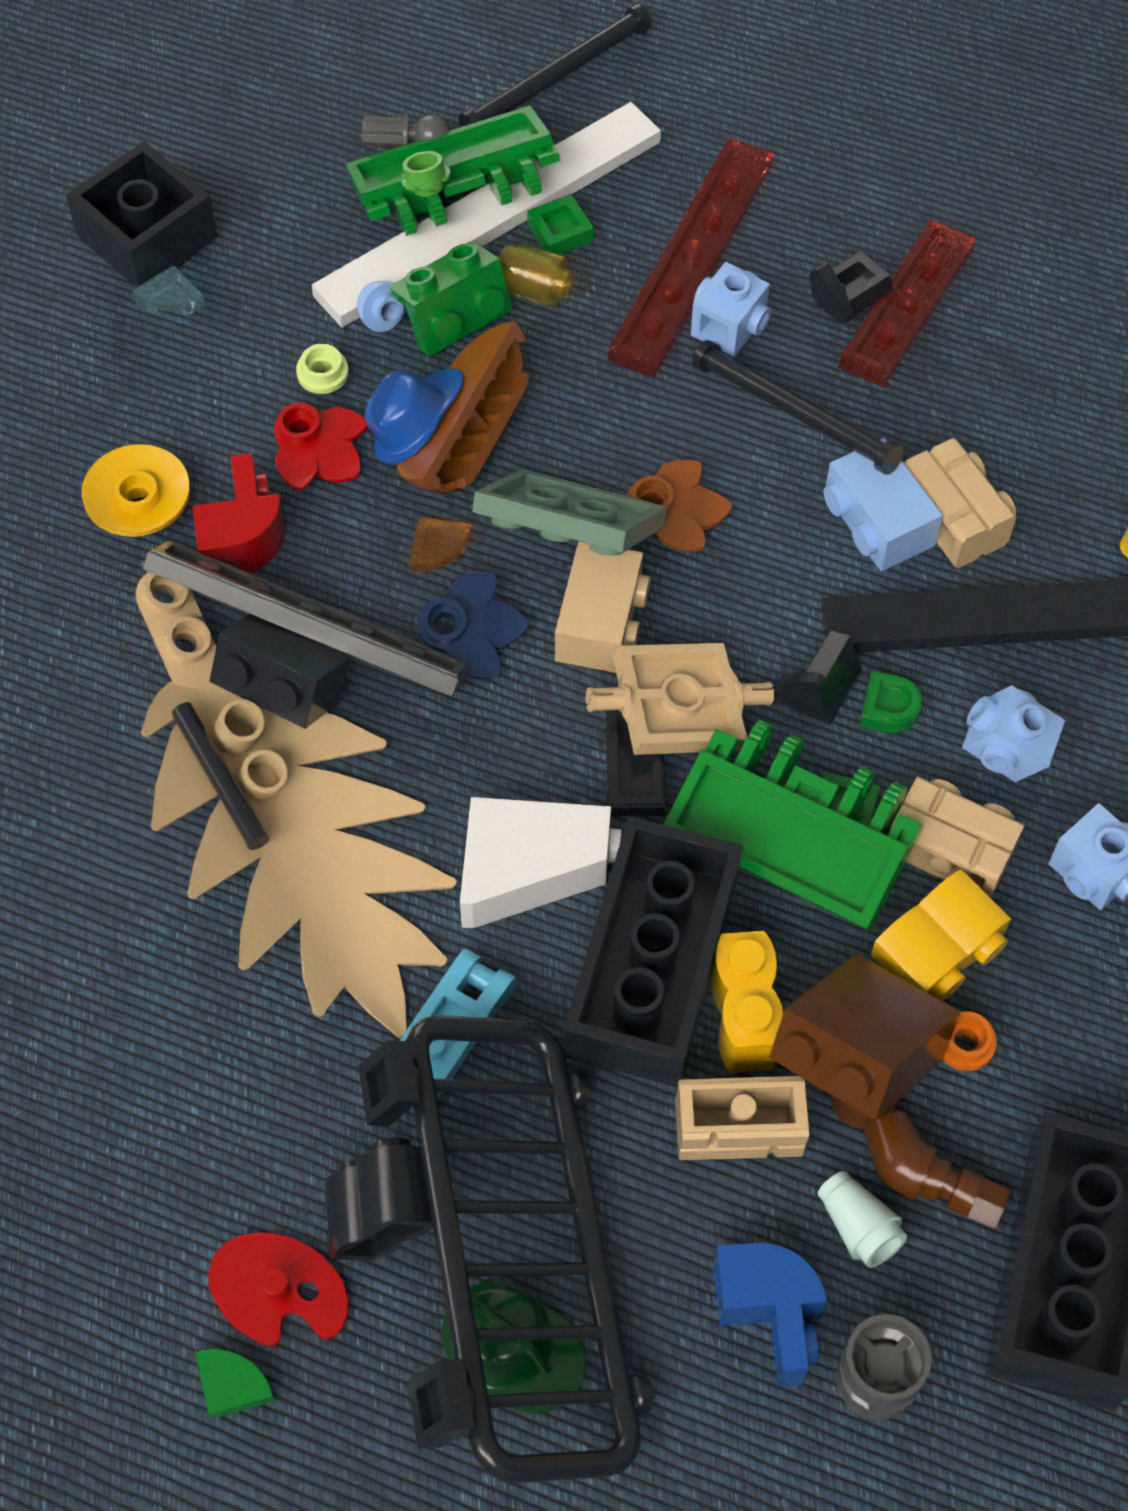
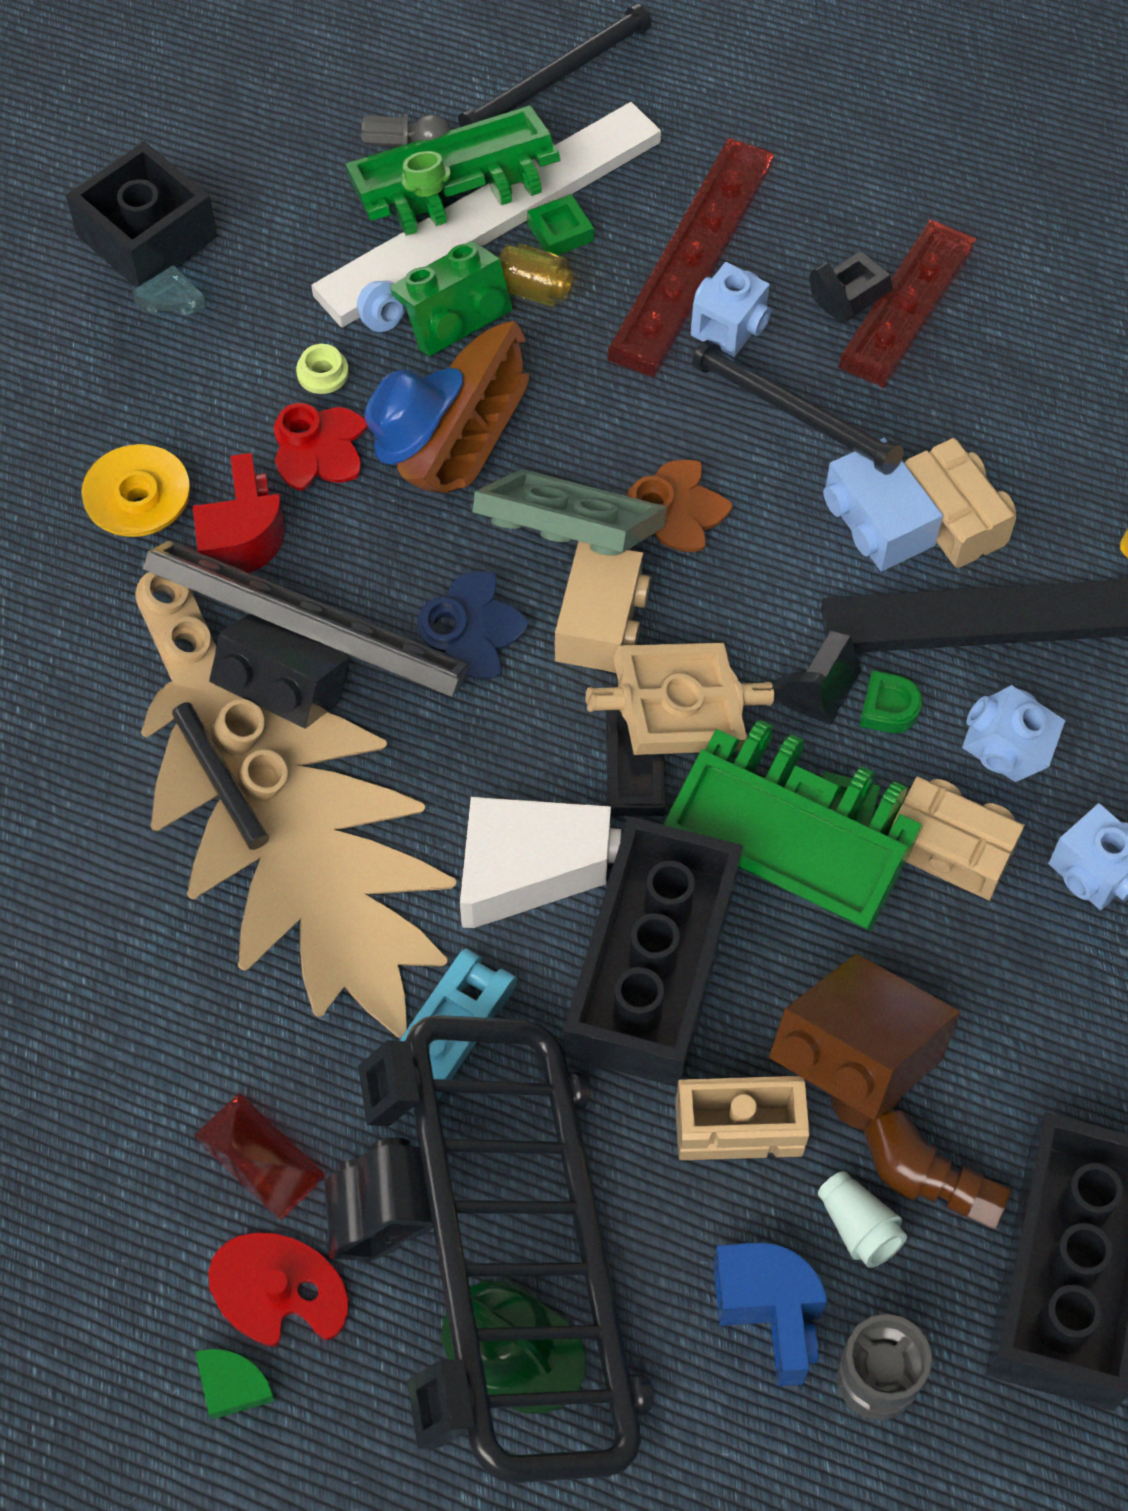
(259, 1156): none -> clear red slope
(438, 543): clear orange tile -> none
(746, 999): yellow brick -> none
(943, 936): yellow brick -> none
(983, 1036): orange plate -> none

